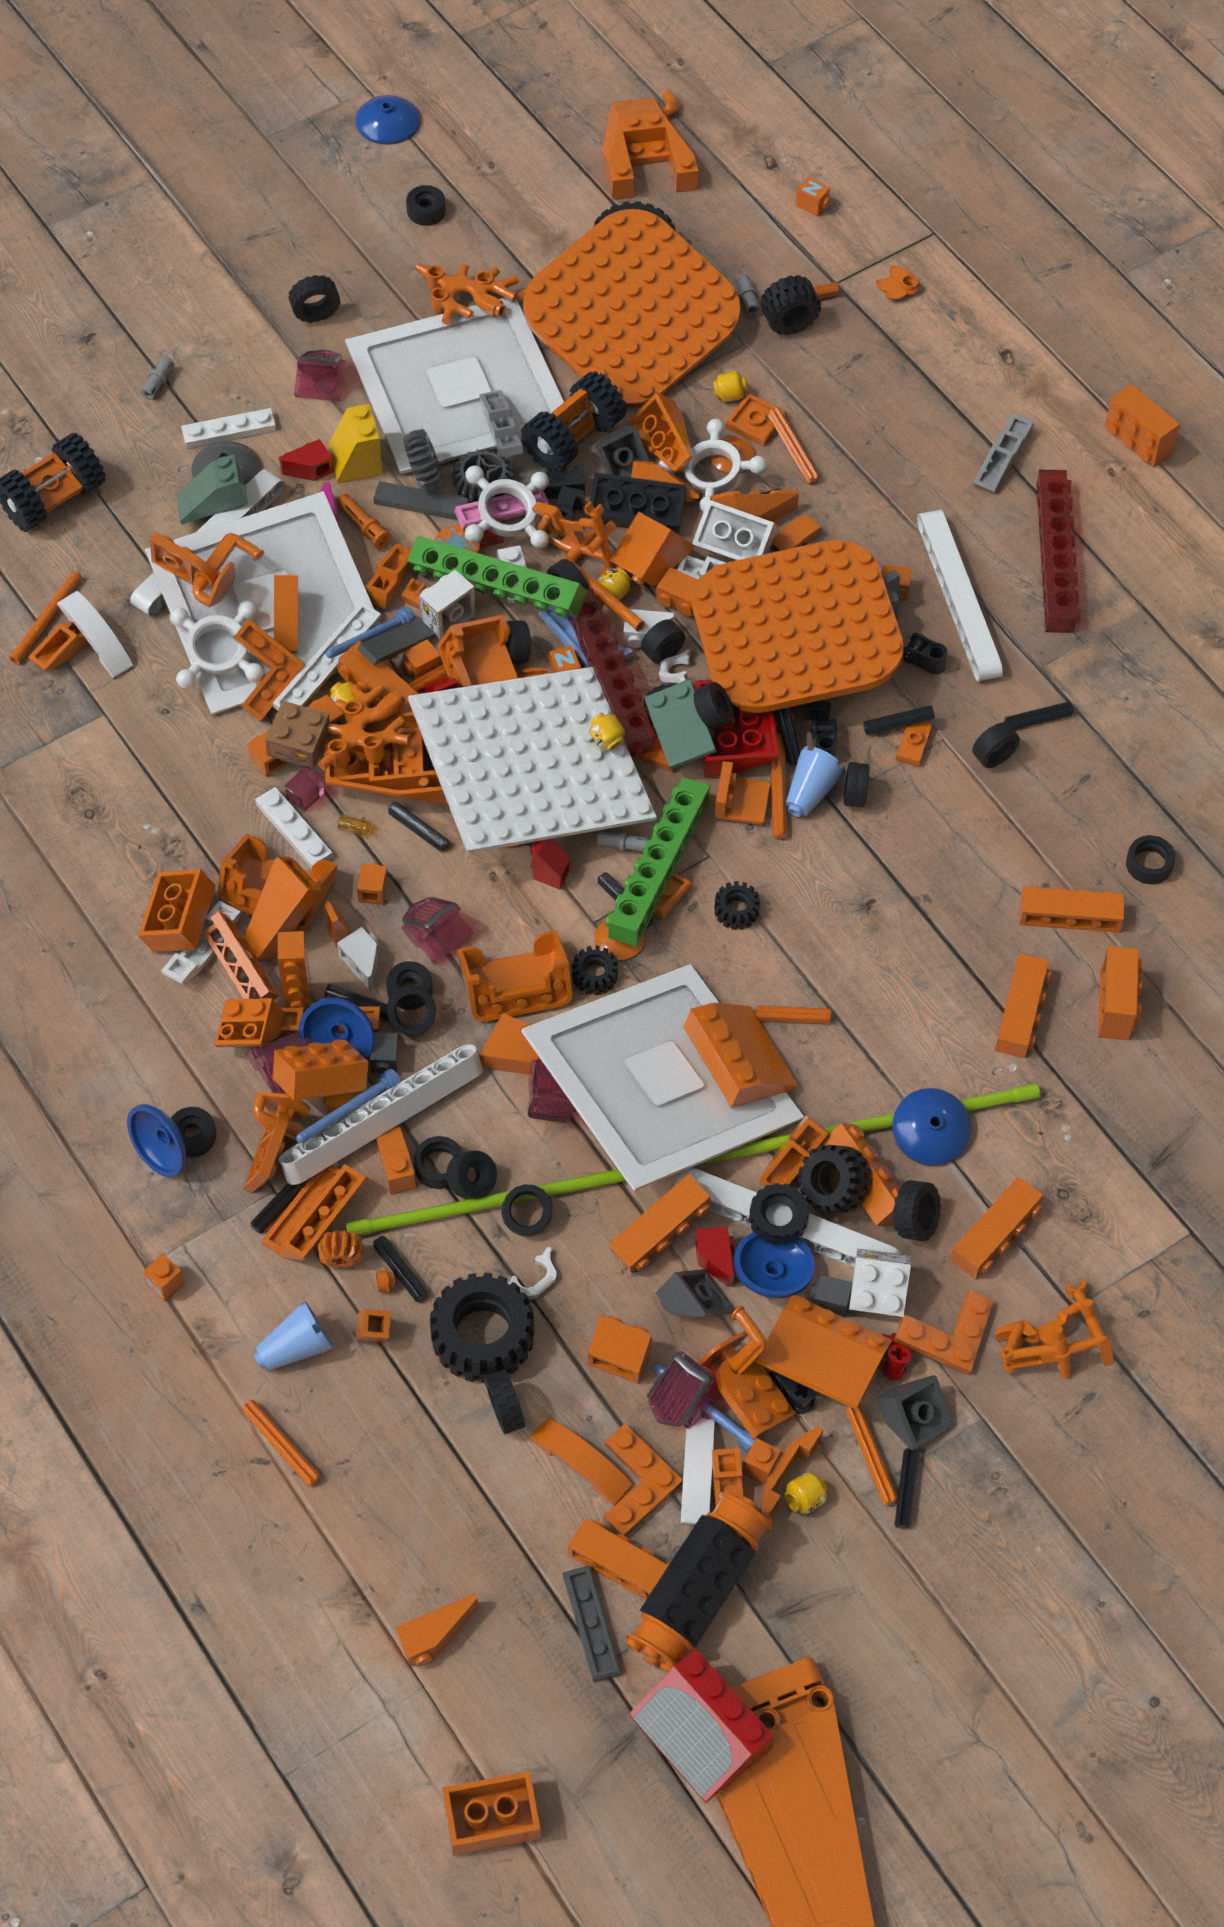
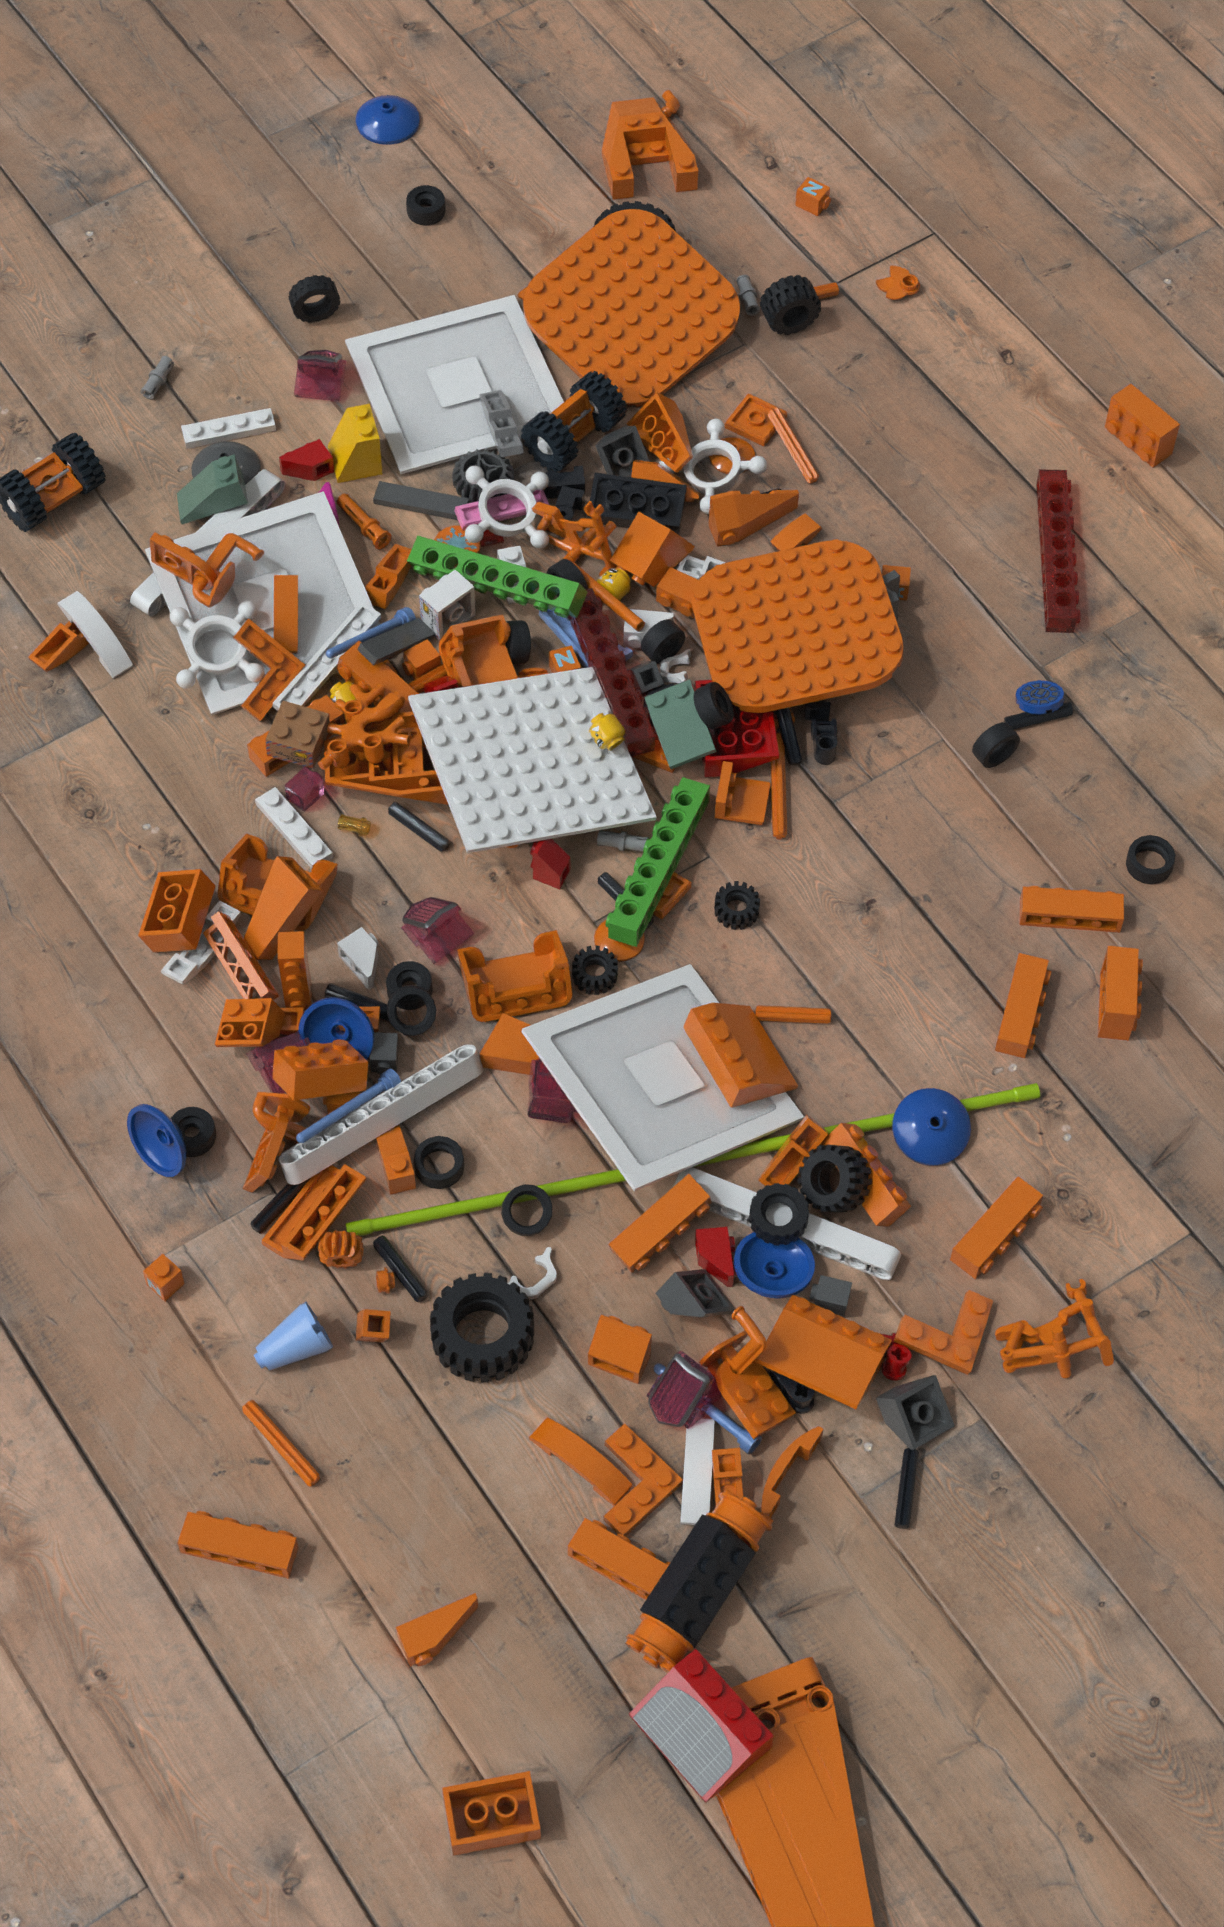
(44, 618): orange piece -> none
(238, 1544): none -> orange brick
(335, 923): orange slope -> none
(372, 884): orange brick -> none
(412, 592): orange tile -> none
(423, 460): dark grey gear -> none
(446, 286): orange plant -> none
(485, 1174): black tyre -> none
(504, 1401): black tyre -> none
(591, 1624): dark grey tile -> none
(646, 676): none -> dark grey brick
(730, 386): yellow head -> none
(733, 532): white slope -> none
(760, 1461): orange brick -> none
(806, 1493): yellow head -> none
(812, 780): light blue cone -> none
(856, 784): black tyre -> none
(872, 1455): orange axle -> none
(880, 1282): white brick -> none
(898, 720): black axle -> none
(914, 743): orange plate -> none
(917, 1210): black tyre -> none
(925, 654): black piece -> none
(959, 595): white beam -> none
(1003, 453): light grey slope -> none
(1039, 696): none -> blue tile

